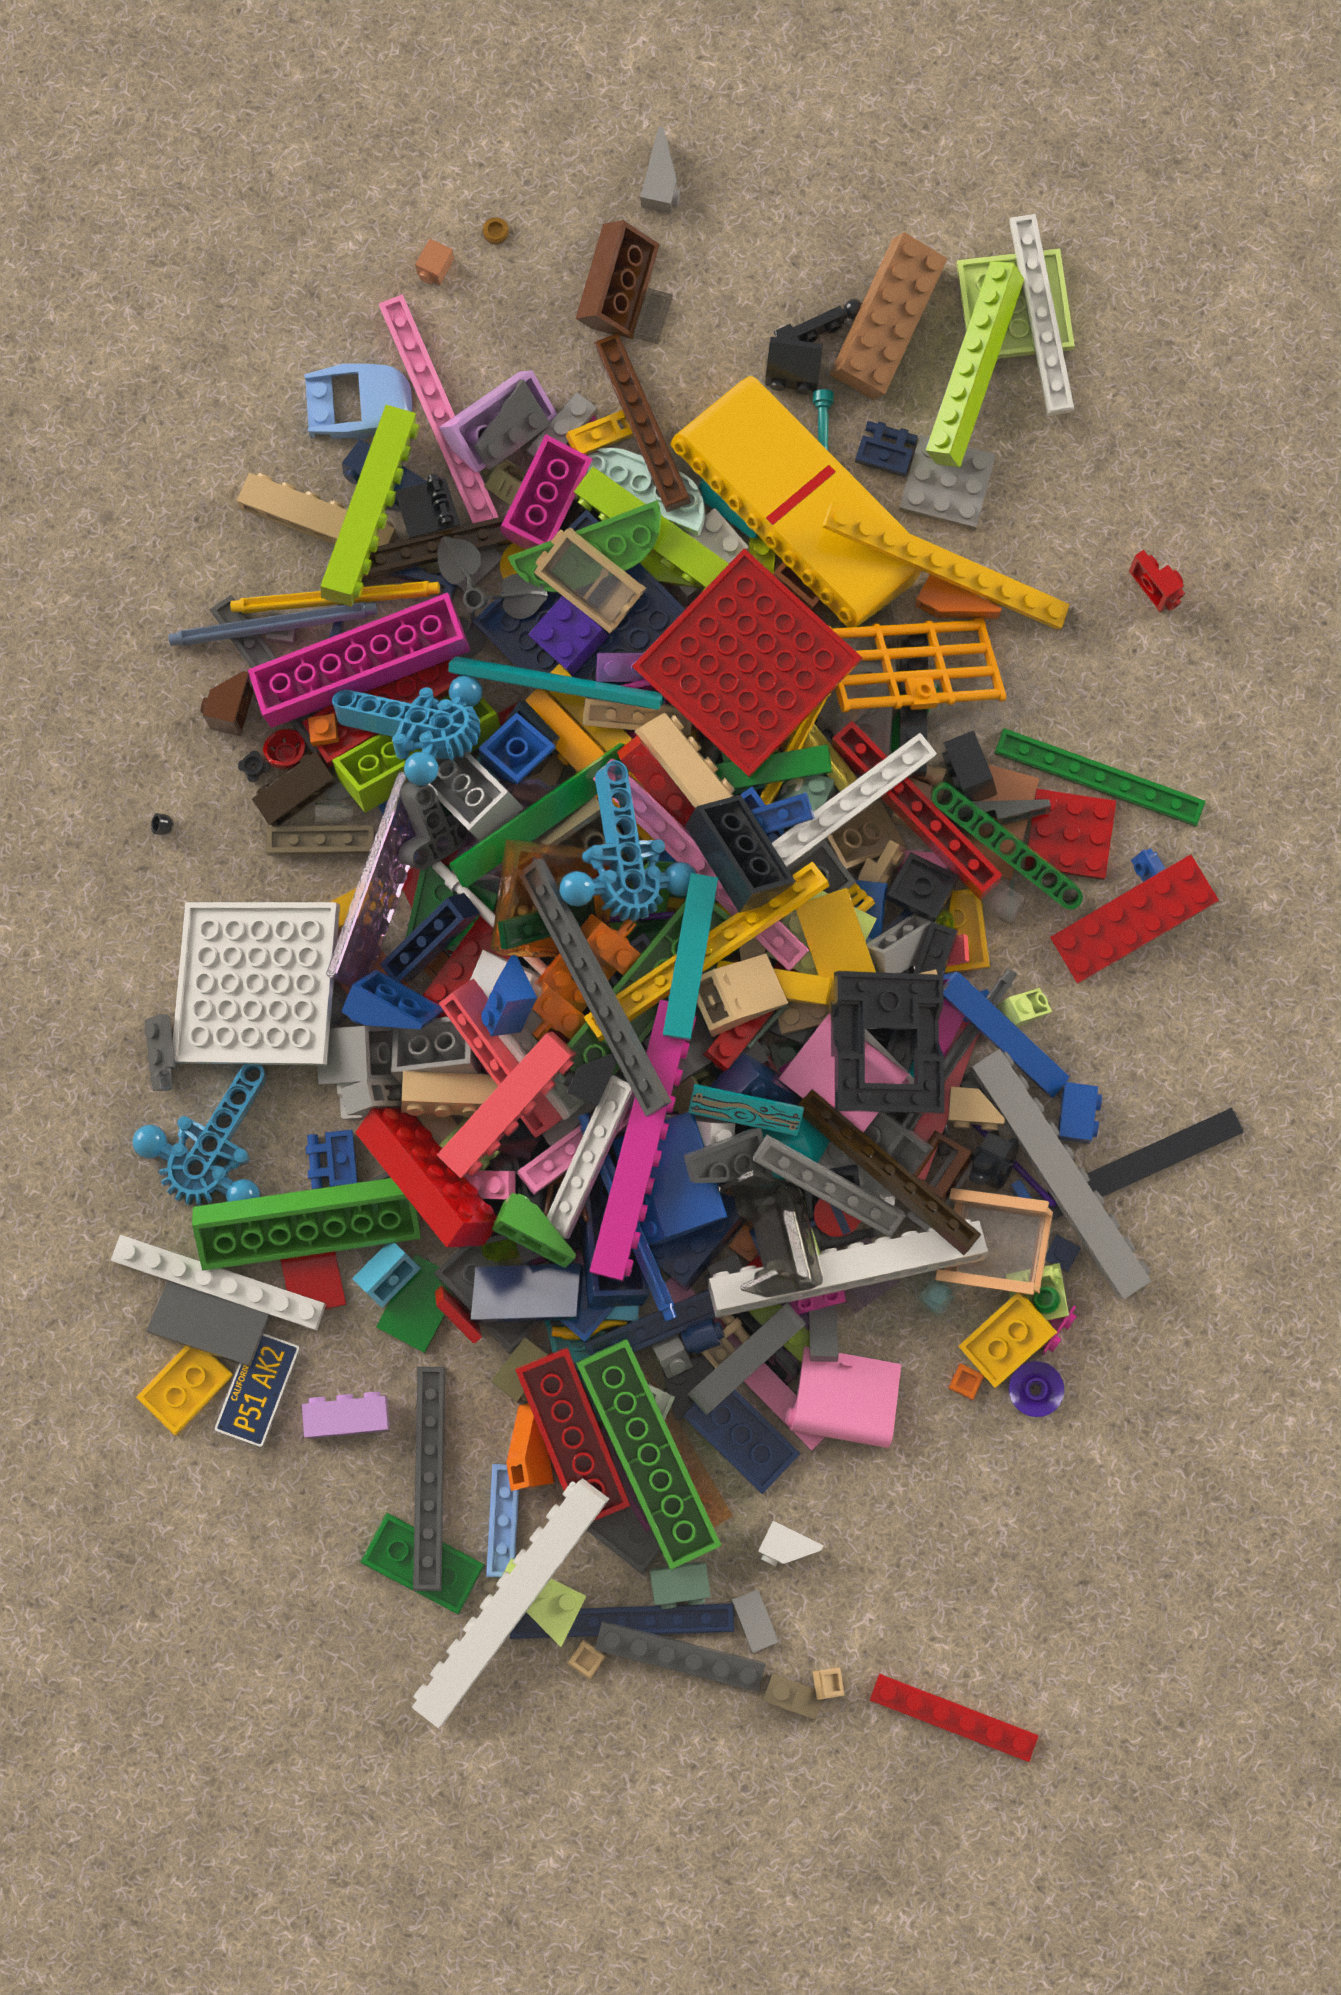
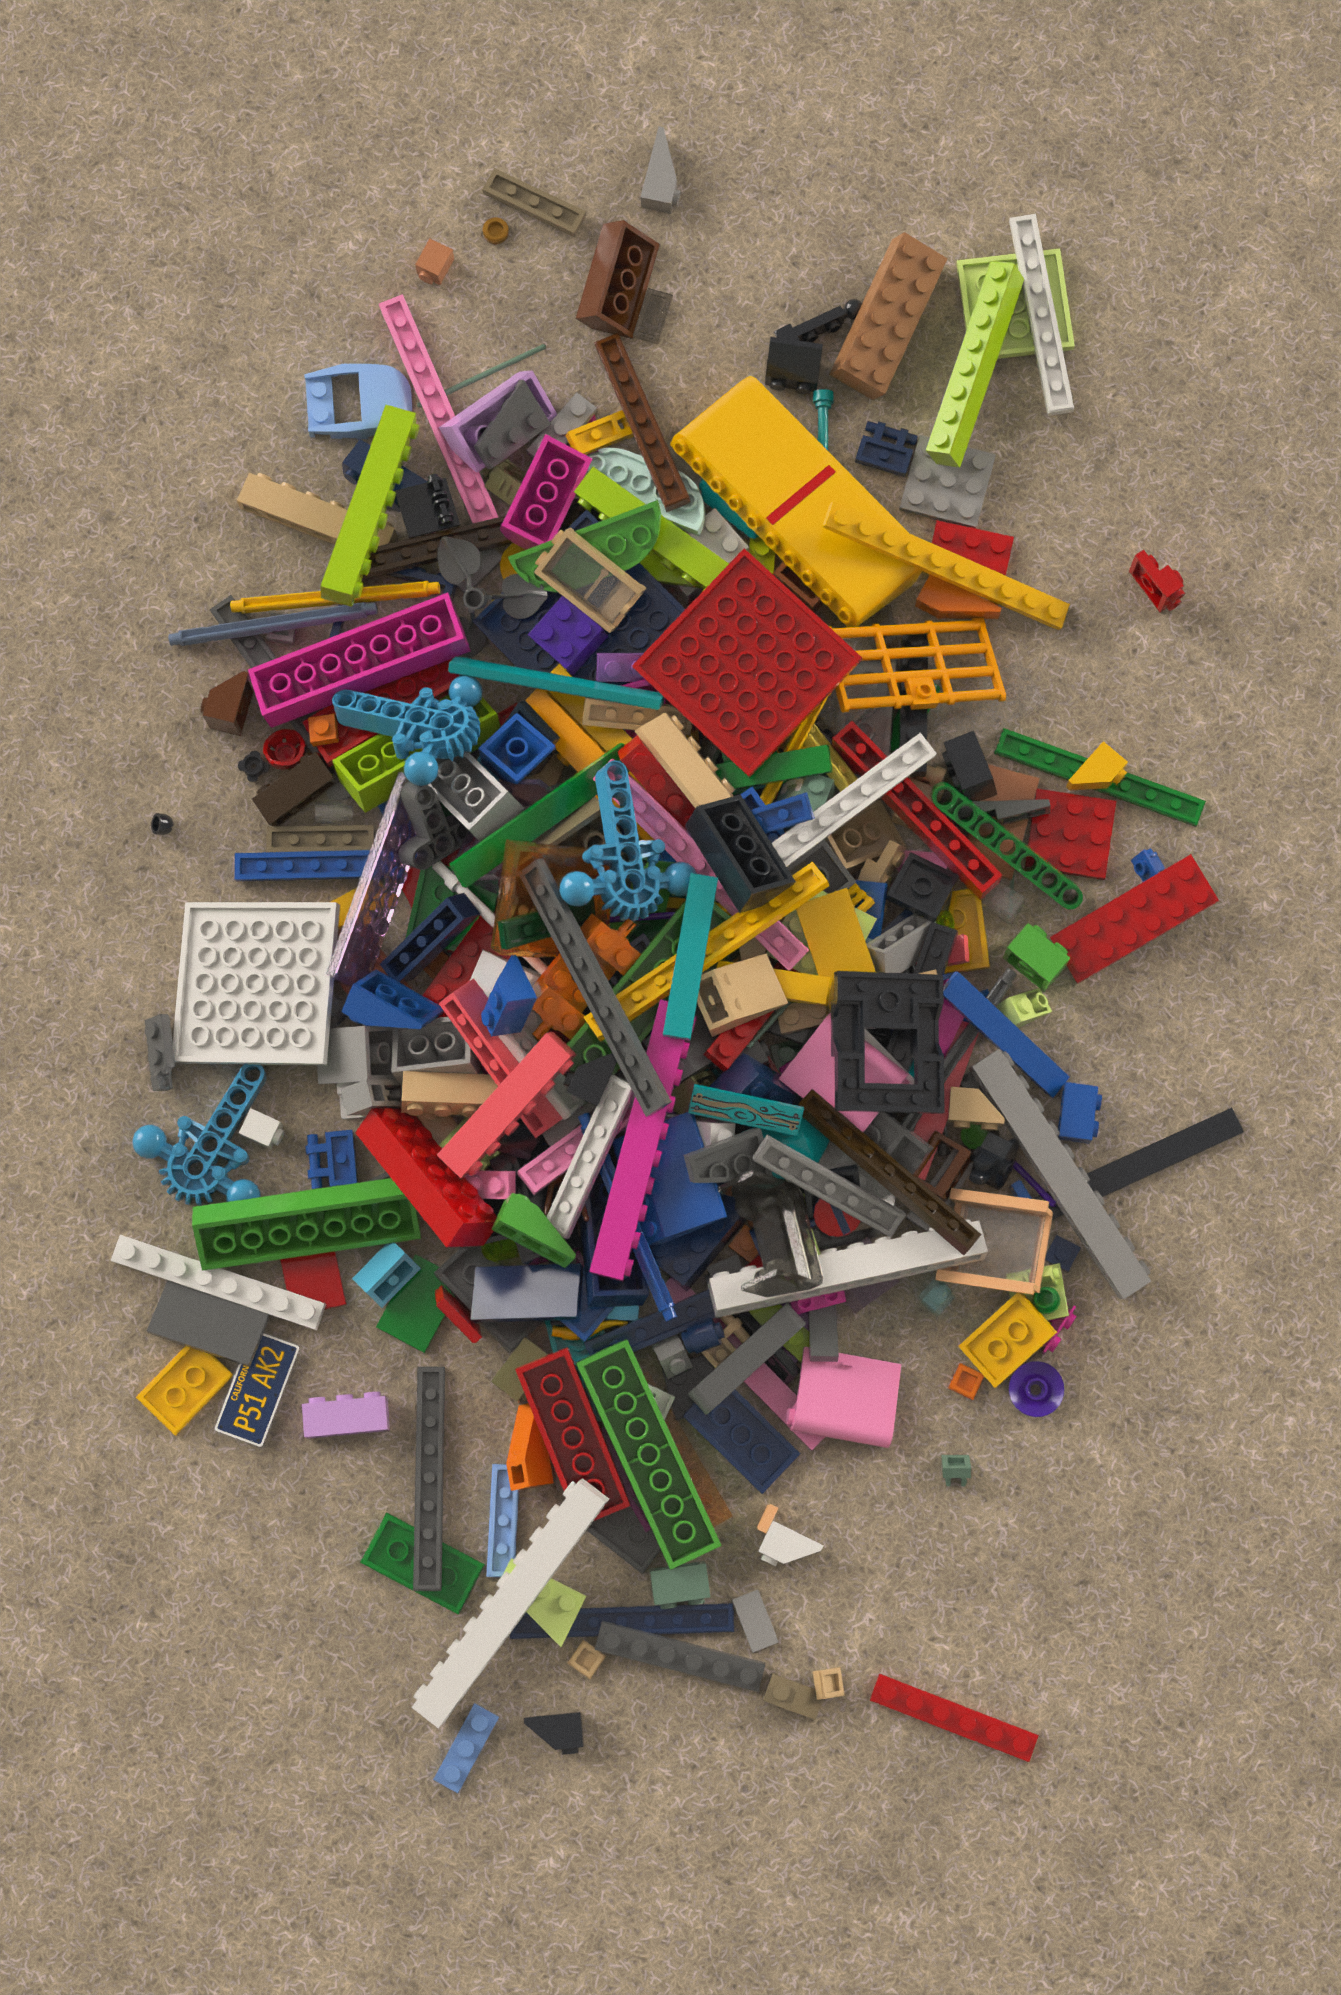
(262, 1129): none -> white brick
(300, 865): none -> blue plate
(466, 1748): none -> medium blue plate
(490, 371): none -> sand green axle
(534, 202): none -> dark tan plate
(559, 1730): none -> black slope
(767, 1518): none -> light nougat tile
(956, 1467): none -> sand green tile
(973, 1136): none -> bright green tile
(977, 545): none -> red plate
(1036, 956): none -> bright green brick
(1099, 770): none -> yellow slope

